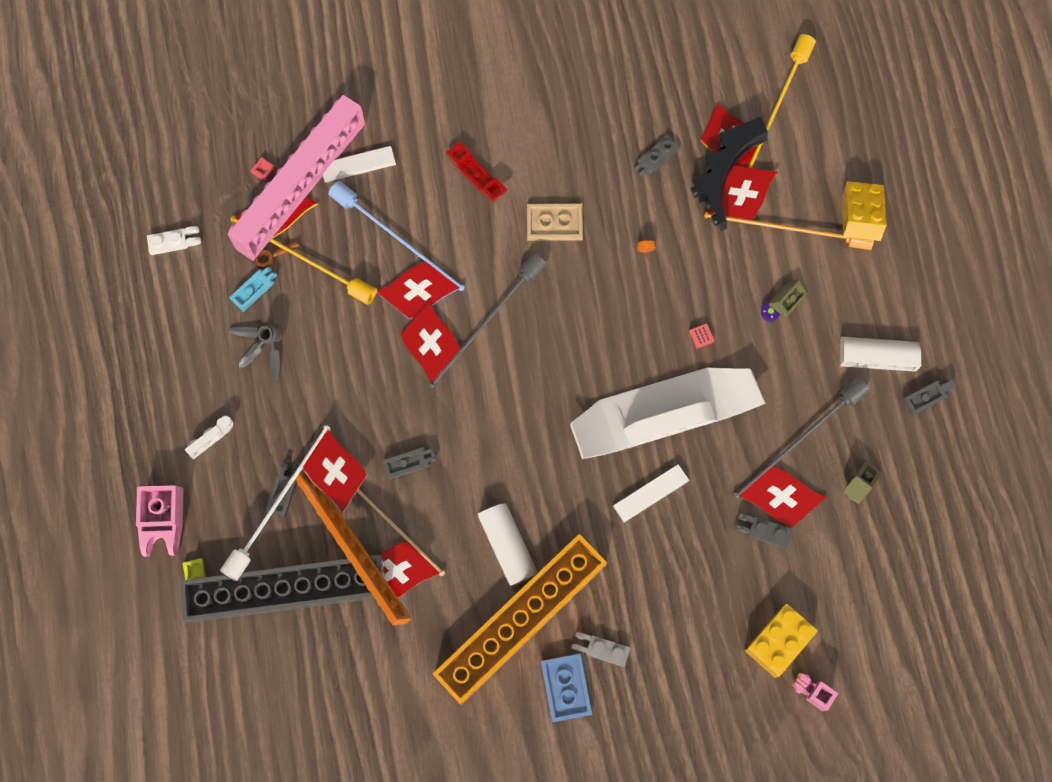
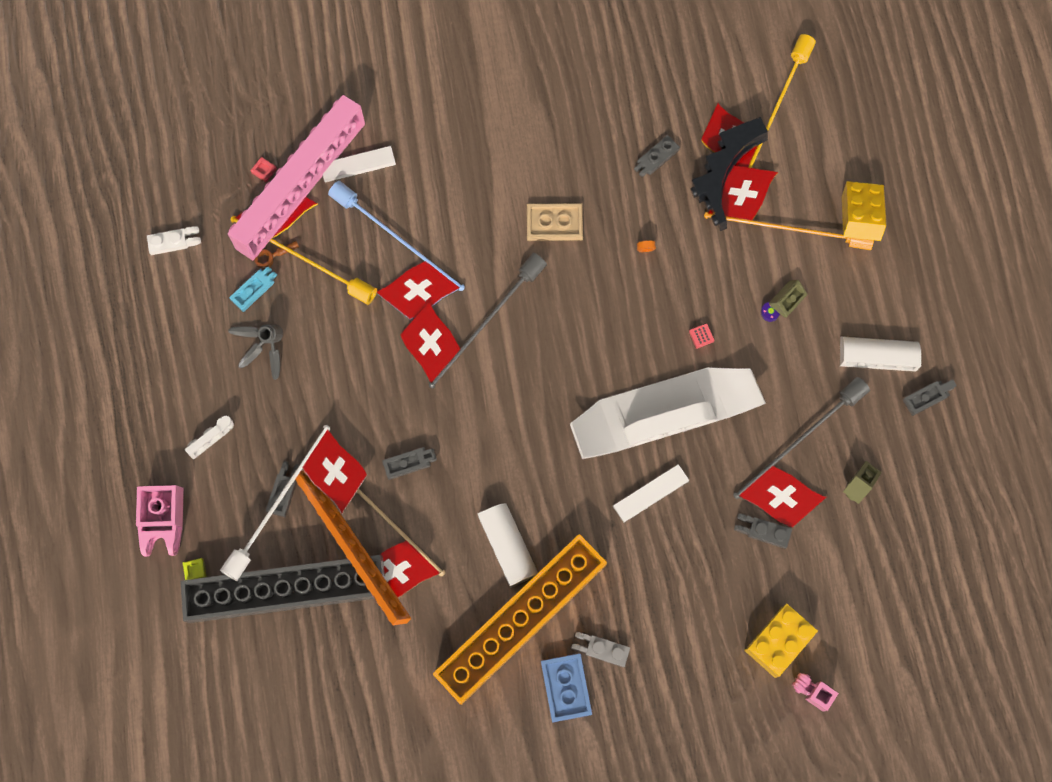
(475, 173): red slope -> none

